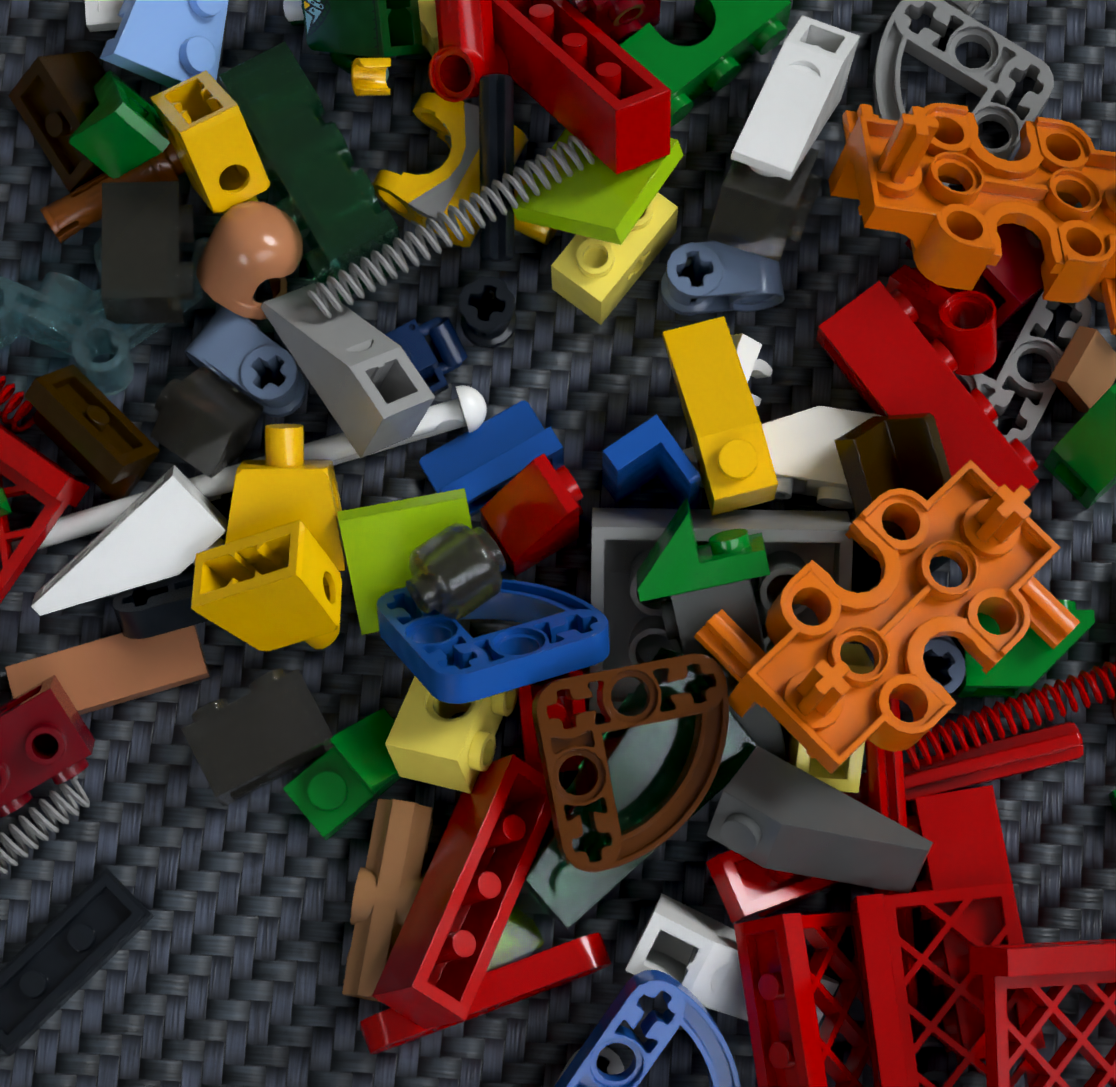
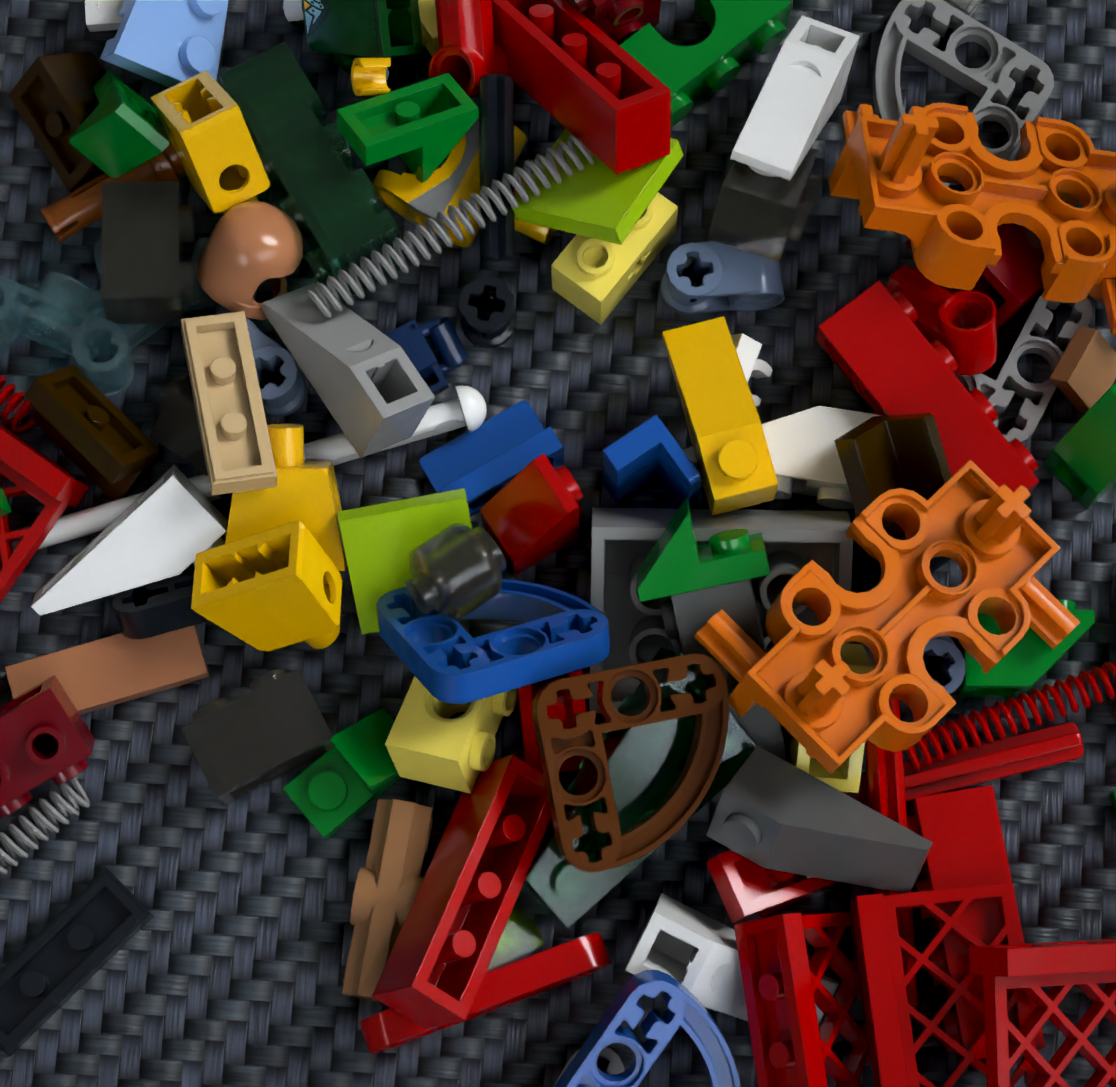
(228, 403): none -> tan tile
(412, 122): none -> green slope

